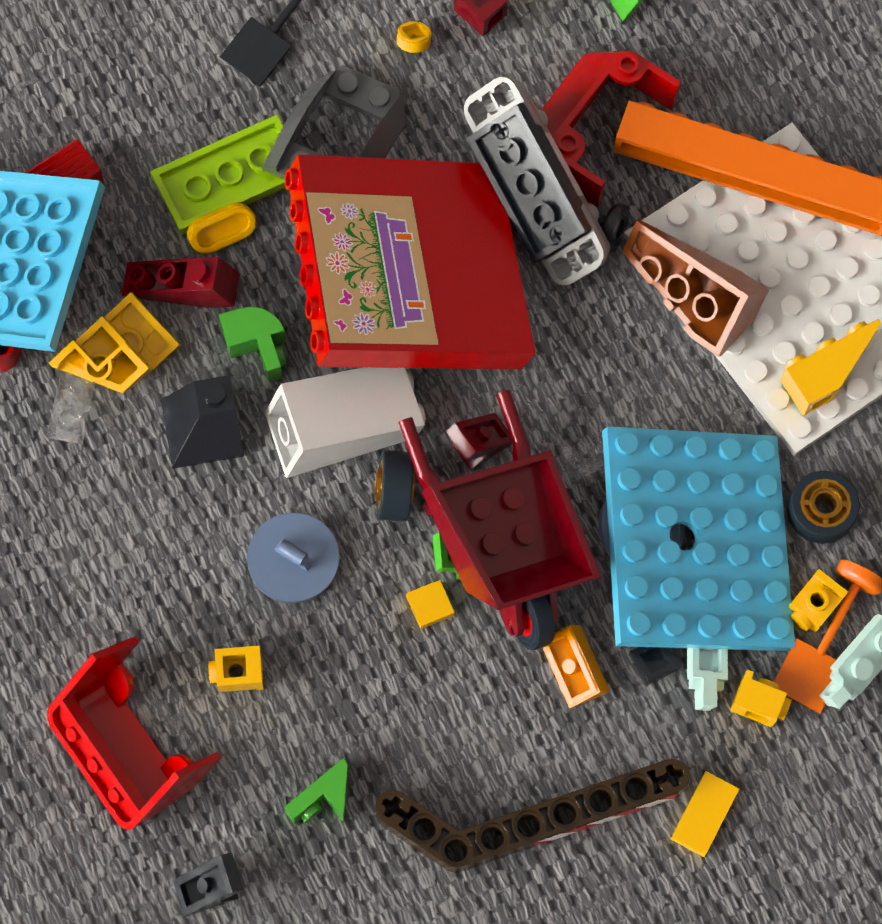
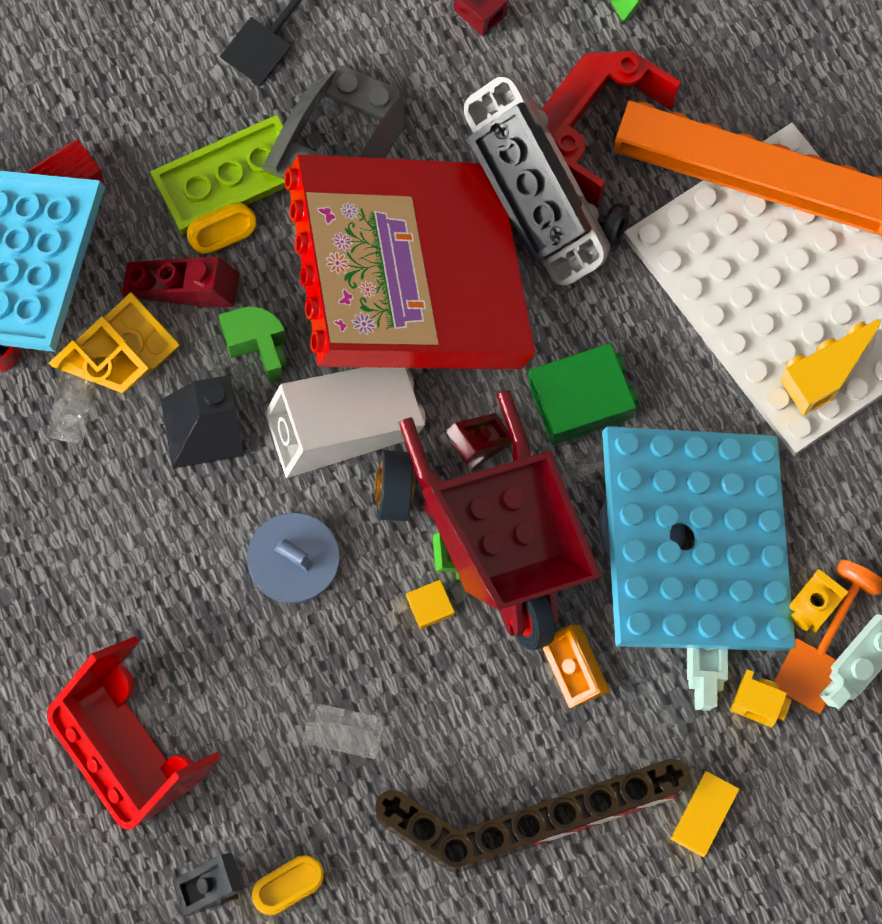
(247, 658): yellow brick -> none
(287, 885): none -> yellow tile
(329, 788): bright green slope -> none
(344, 730): none -> clear hinge
(414, 37): yellow tile -> none
(582, 393): none -> green brick
(653, 663): black tile -> none
(703, 291): dark orange wedge -> none
(812, 523): wheel -> none

